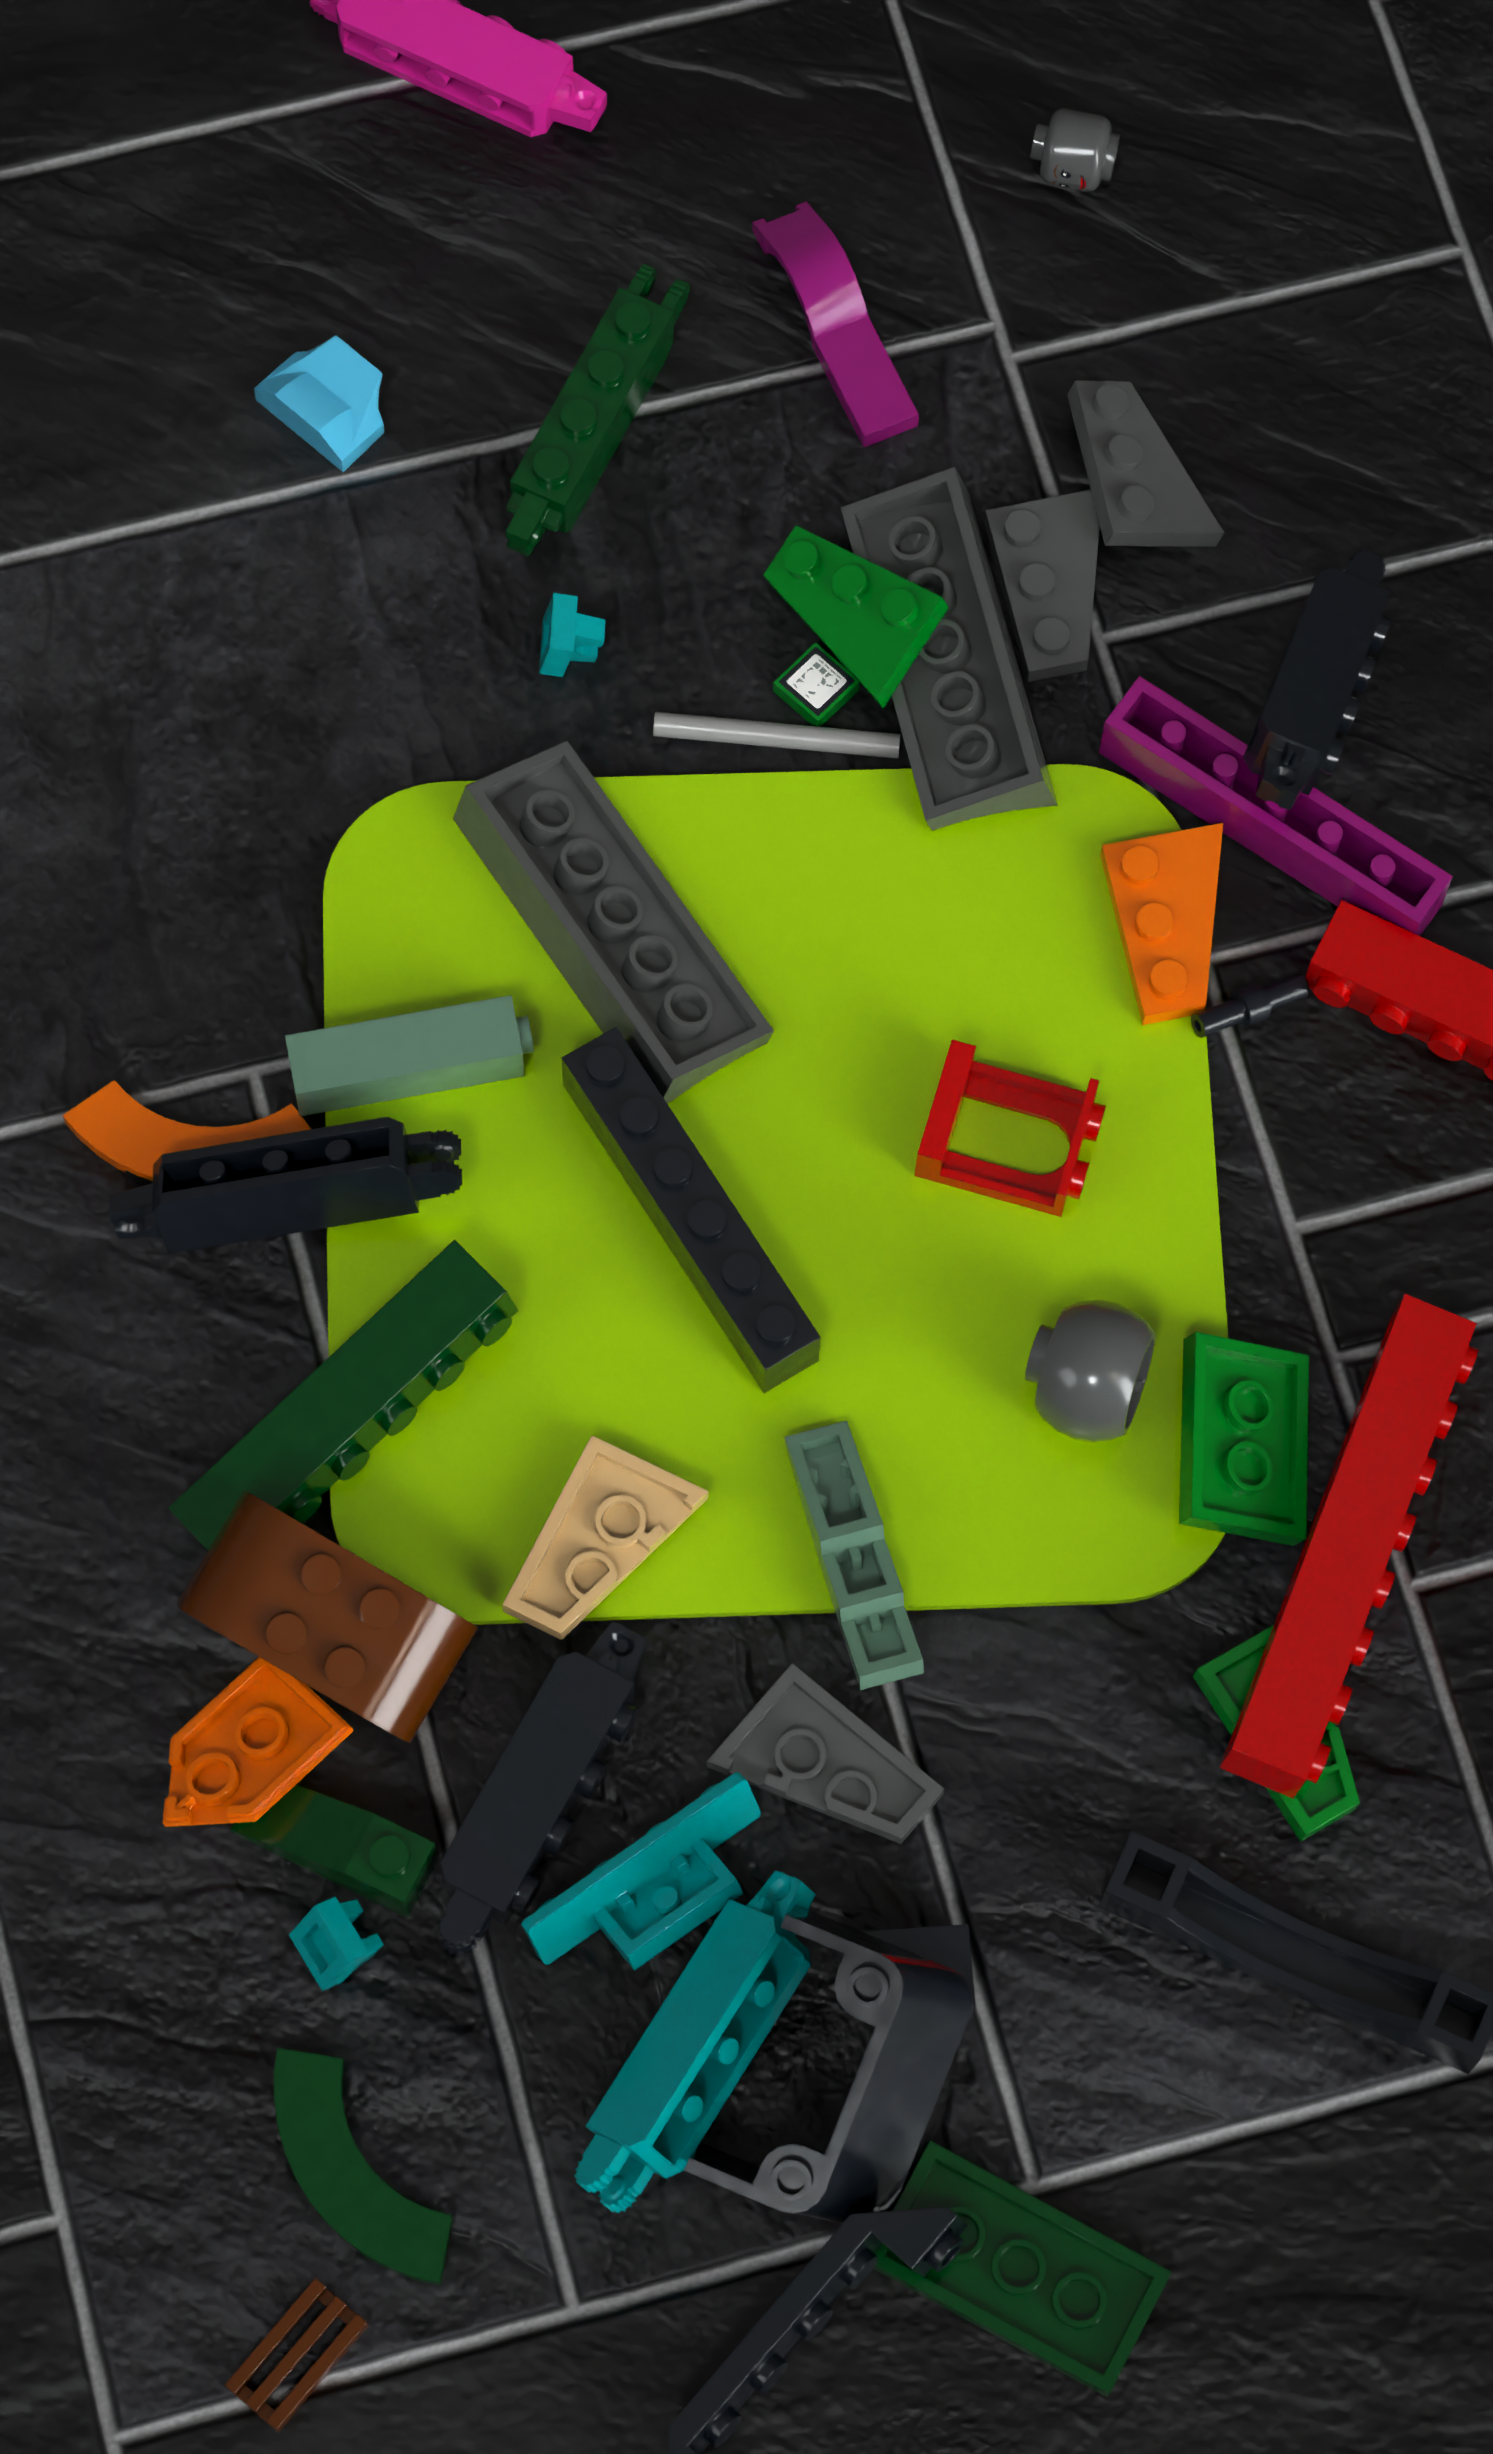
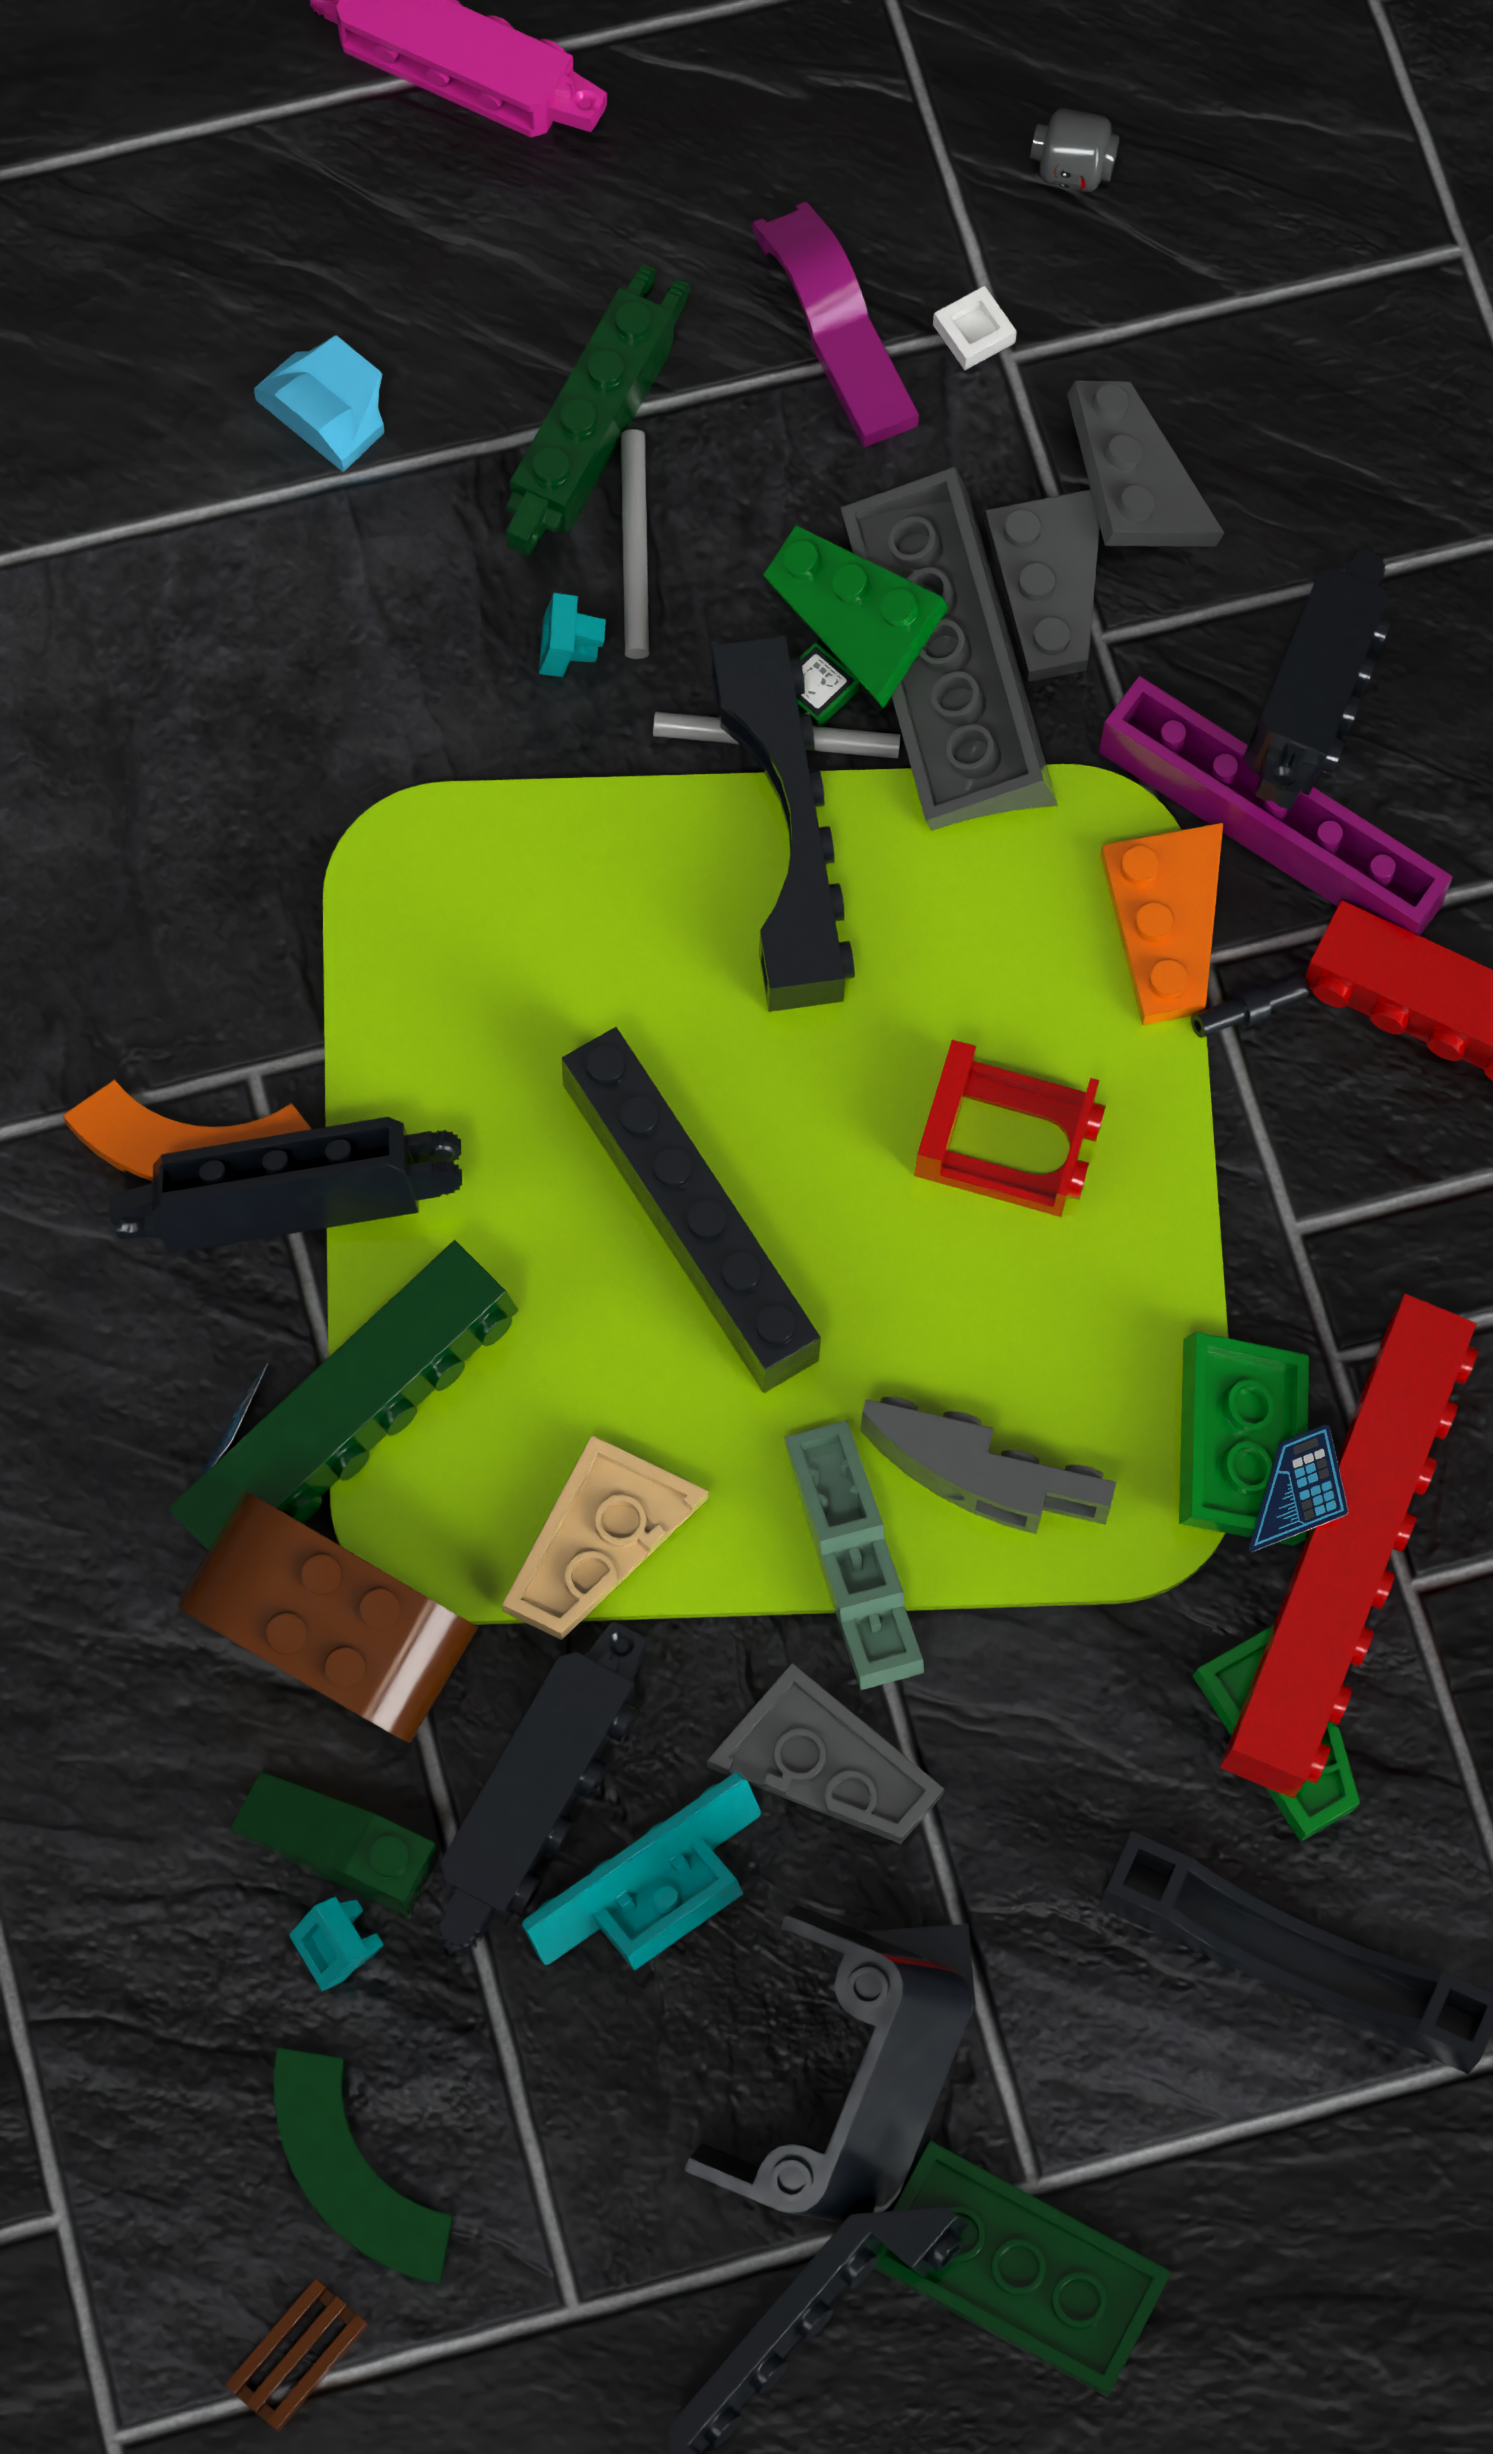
(234, 1423): none -> sticker
(248, 1748): orange tile -> none
(408, 1055): sand green brick -> none
(609, 918): dark grey arch -> none
(634, 544): none -> light grey bar
(697, 2045): teal hinge -> none
(759, 710): none -> black arch
(954, 1463): none -> dark grey slope
(974, 328): none -> white plate
(1091, 1369): dark grey wheel -> none
(1301, 1489): none -> dark blue sticker

